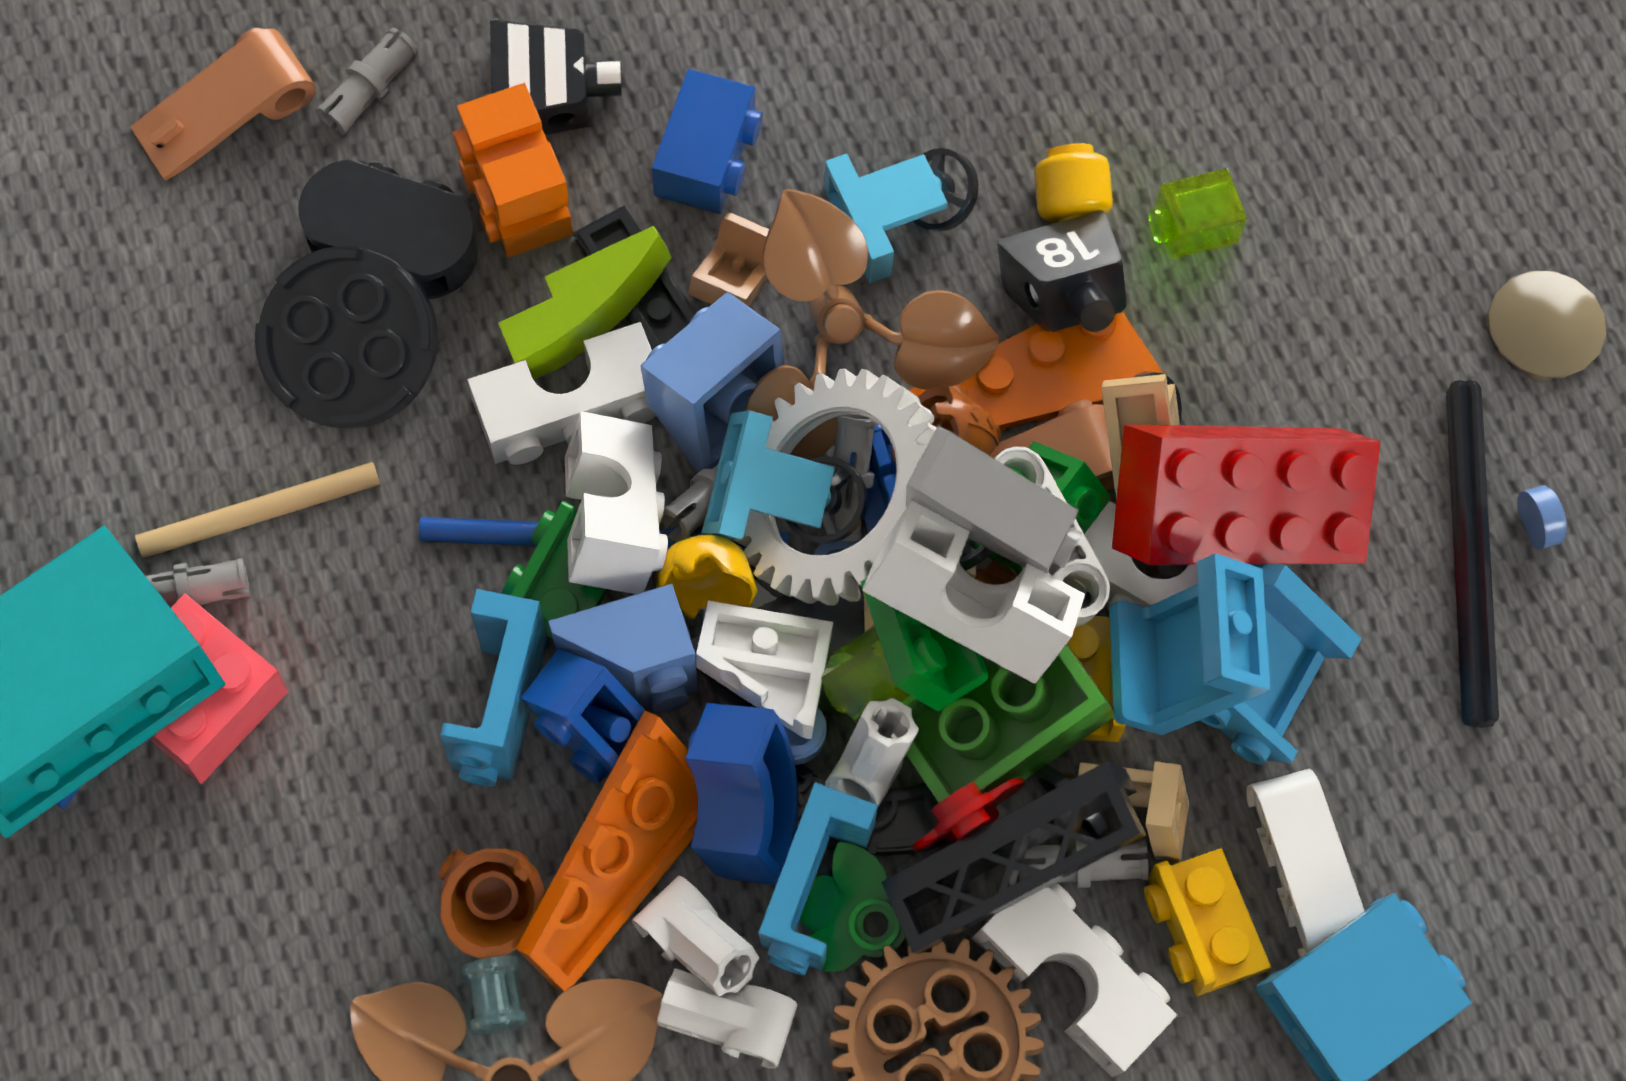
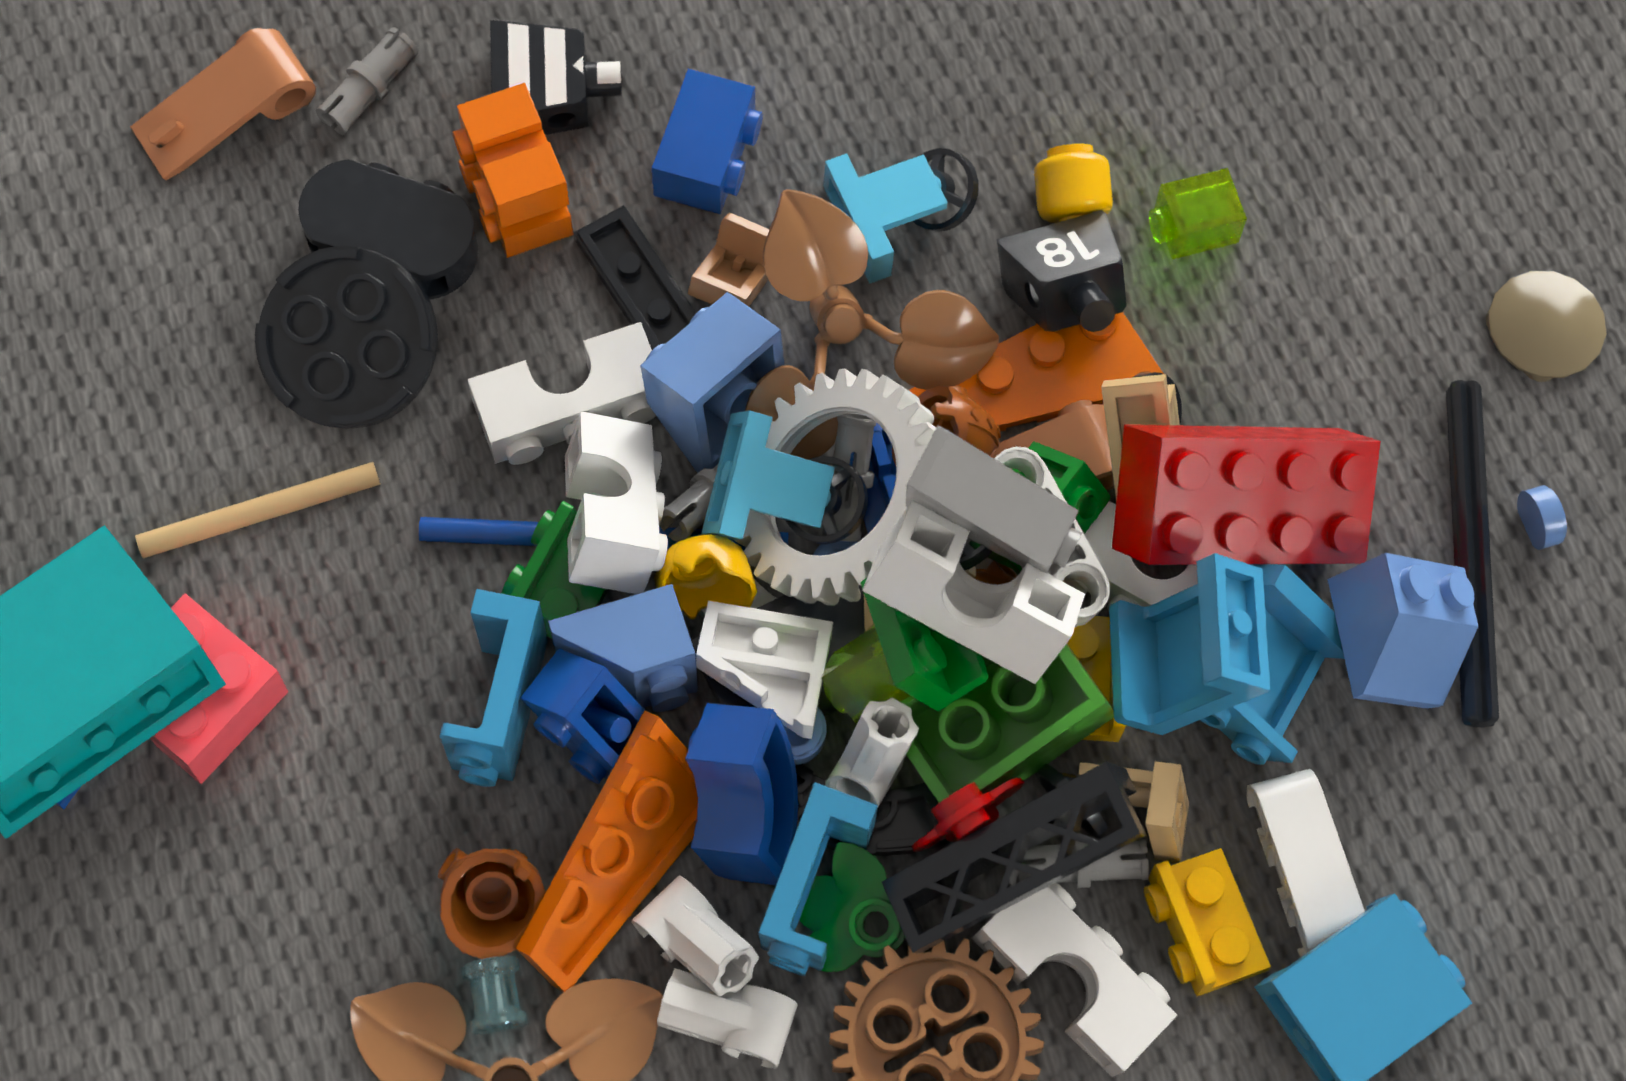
(203, 583): light grey pin -> none
(585, 302): lime slope -> none
(1403, 628): none -> medium blue slope

